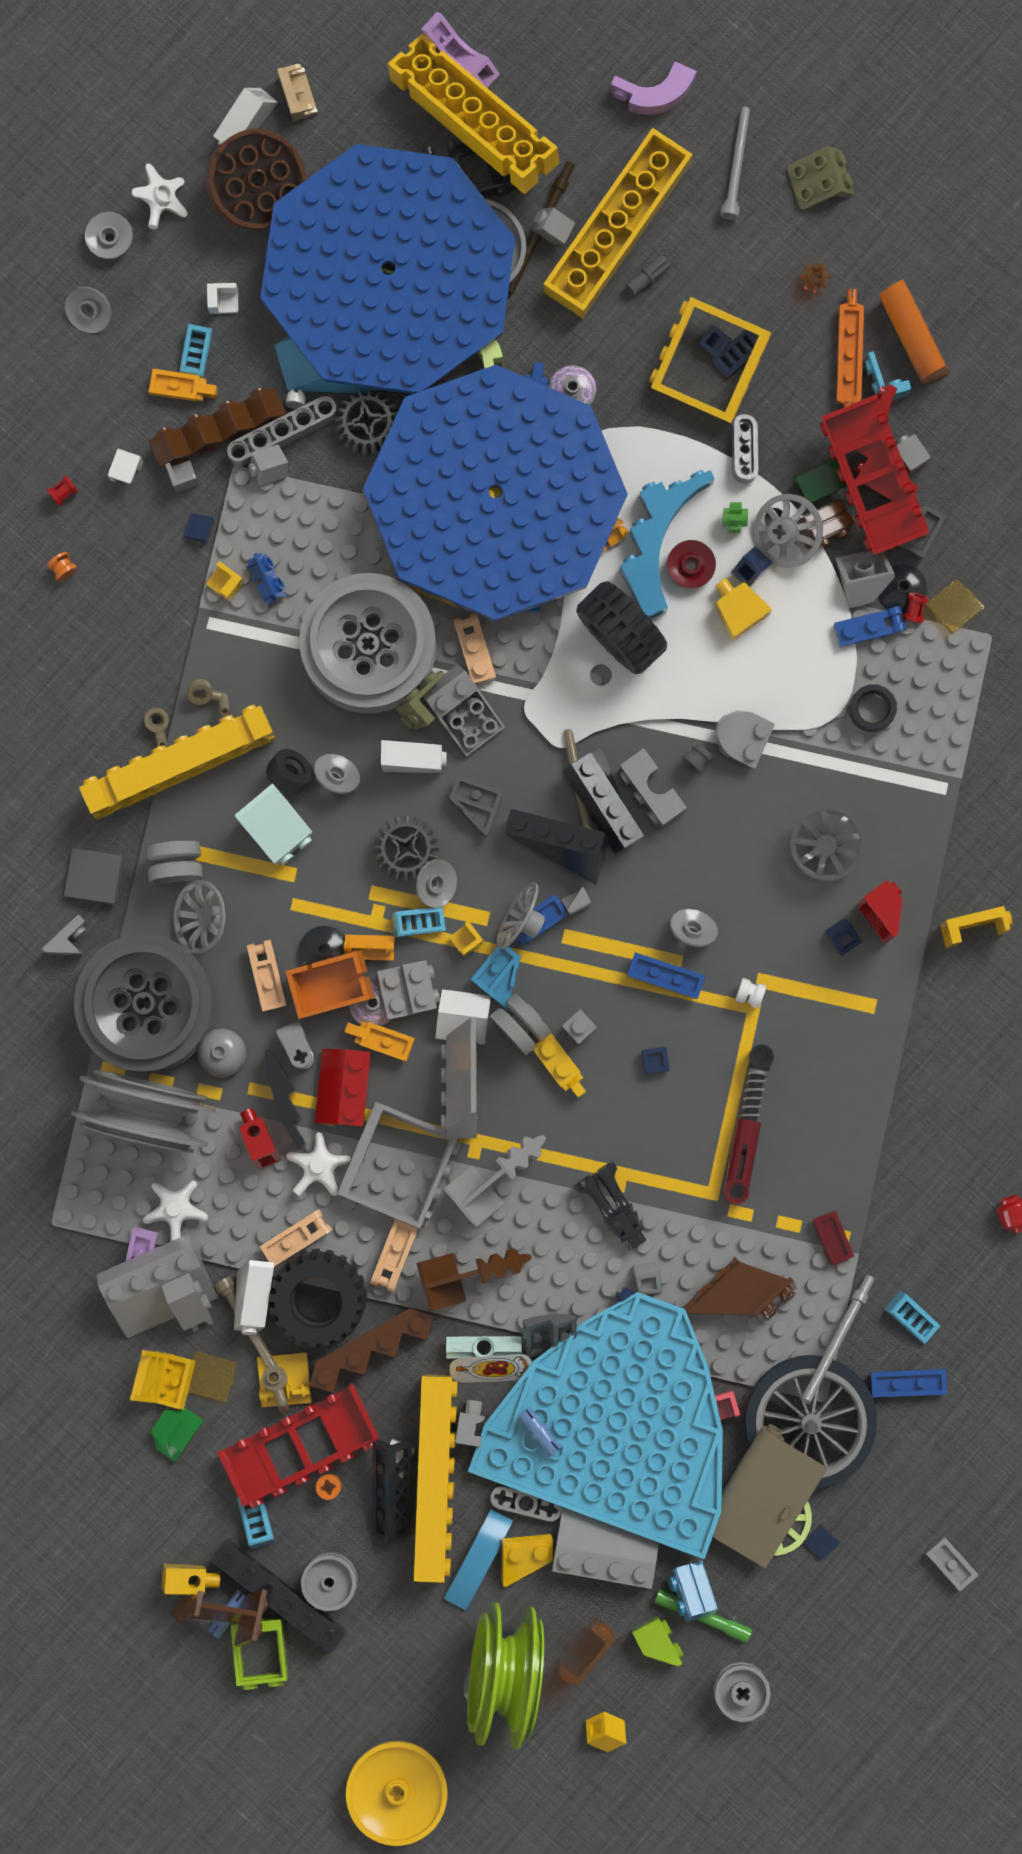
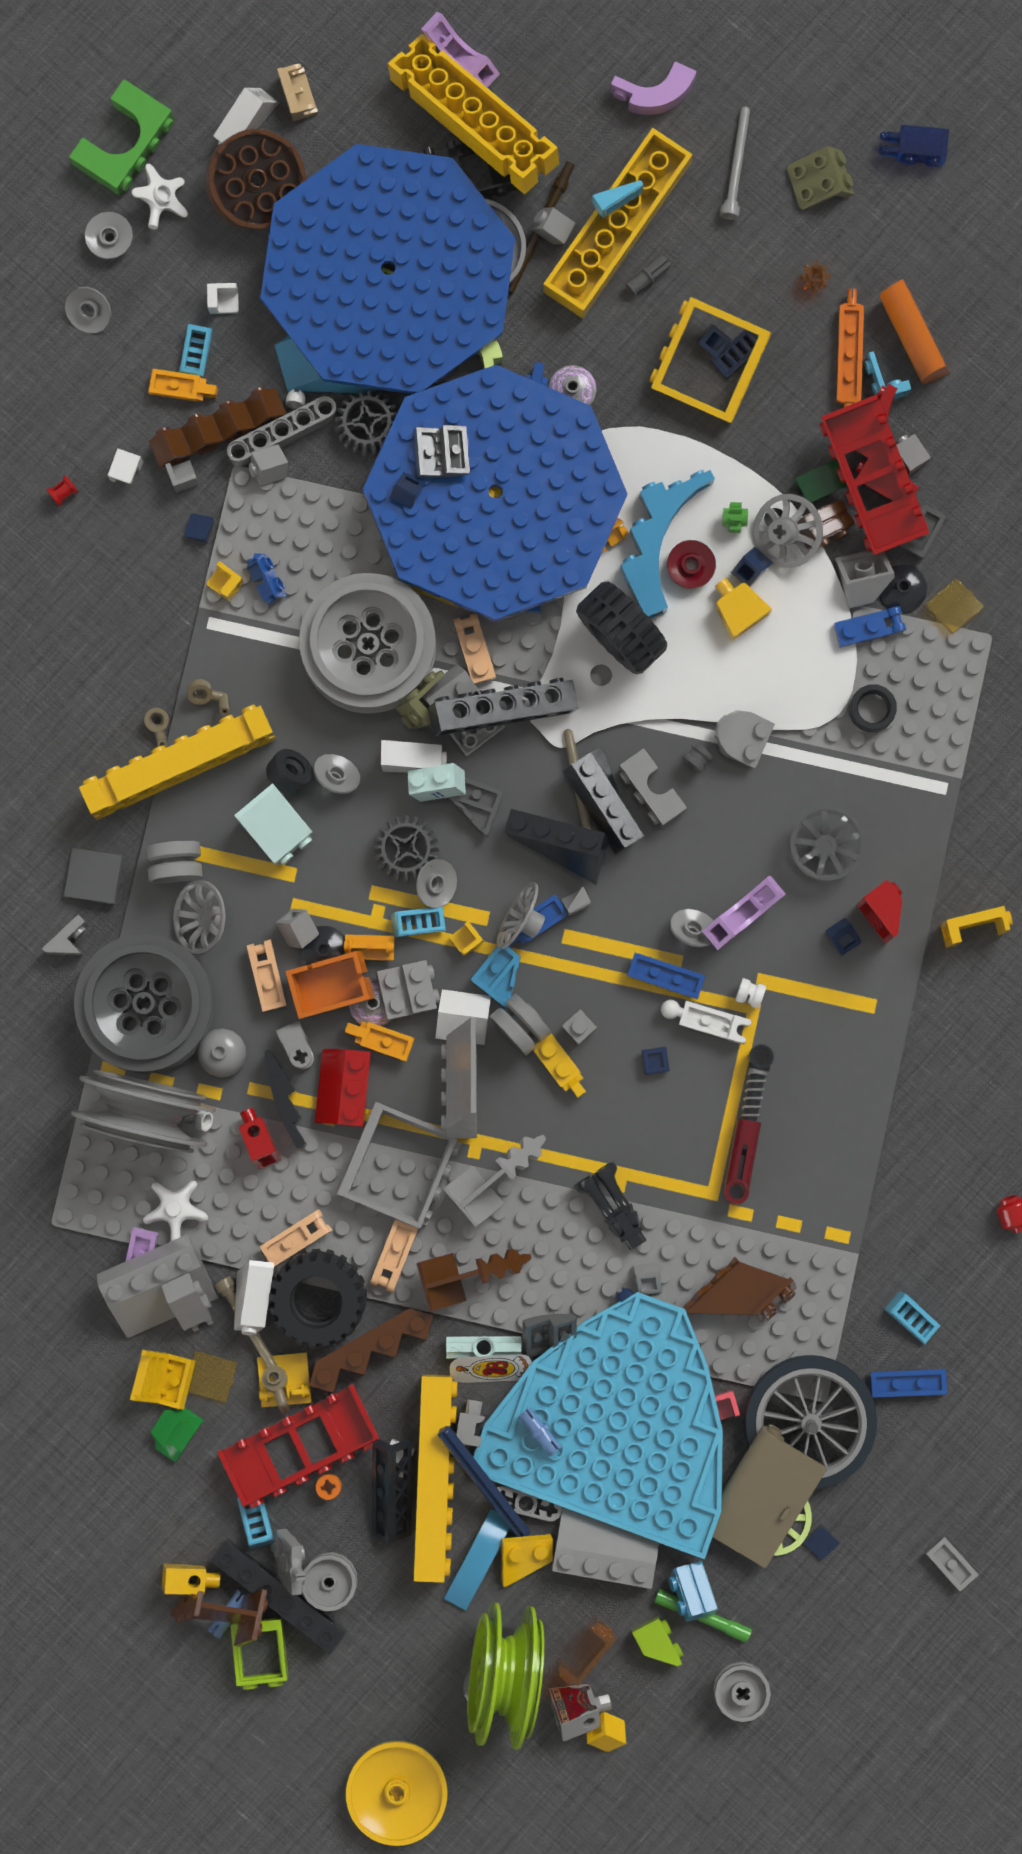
(62, 566): orange wheel -> none
(117, 170): none -> bright green arch
(202, 1120): none -> white hinge
(289, 1560): none -> light grey plate
(297, 928): none -> light grey panel
(318, 1166): white animal -> none
(407, 490): none -> dark blue slope
(436, 782): none -> light aqua brick
(441, 452): none -> slope
(445, 722): none -> brick
(483, 1482): none -> dark blue axle
(577, 1709): none -> torso
(612, 199): none -> medium azure slope
(706, 1020): none -> white plate
(743, 913): none -> lavender arch
(748, 441): plate -> none
(833, 1238): dark red tile -> none
(858, 1300): light grey bar -> none
(916, 607): red bush -> none
(917, 145): none -> clear blue hinge

